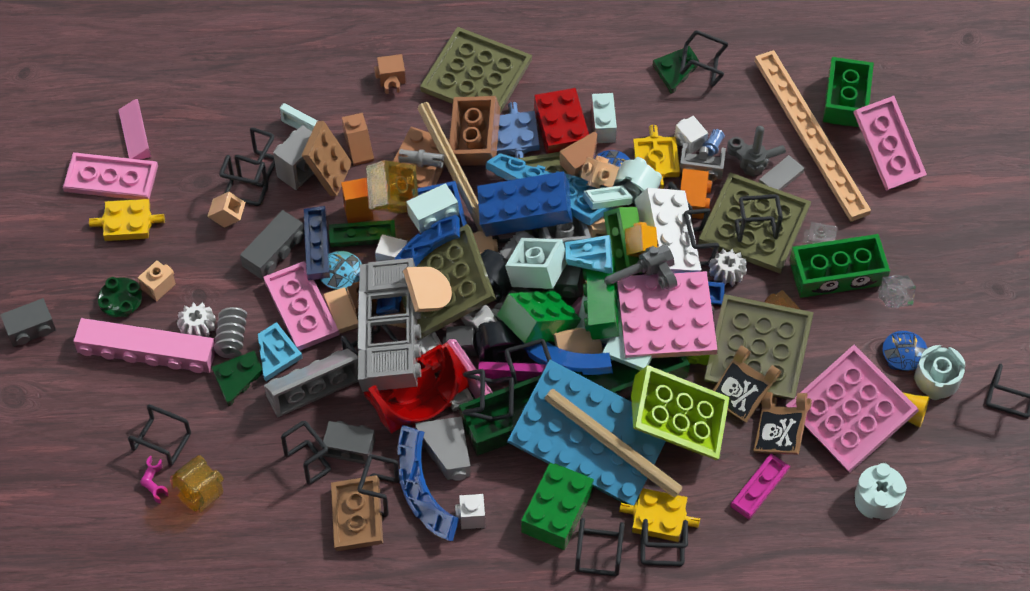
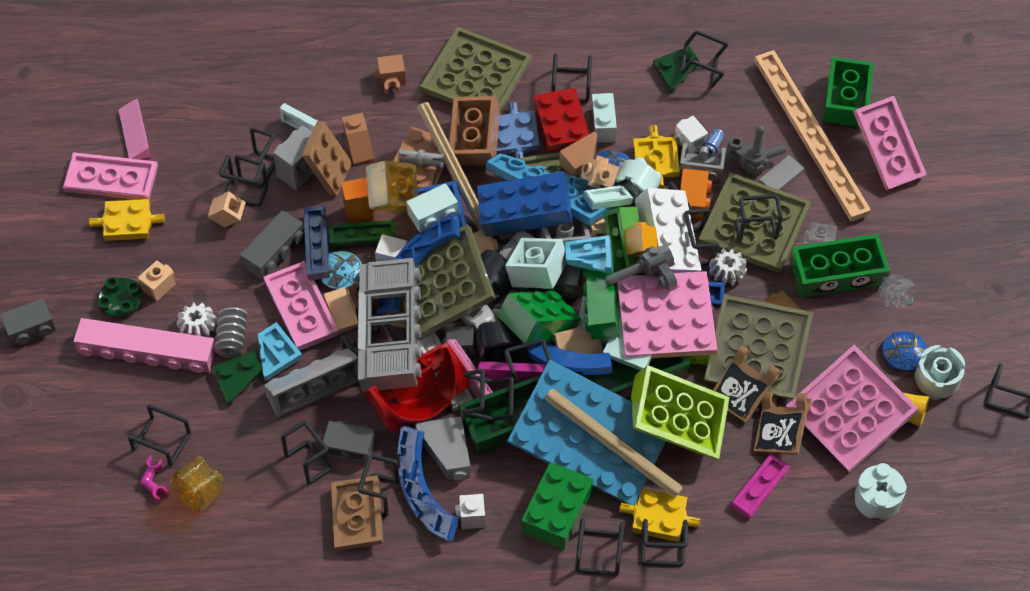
(427, 288): light nougat tile -> none
(570, 69): none -> black piece

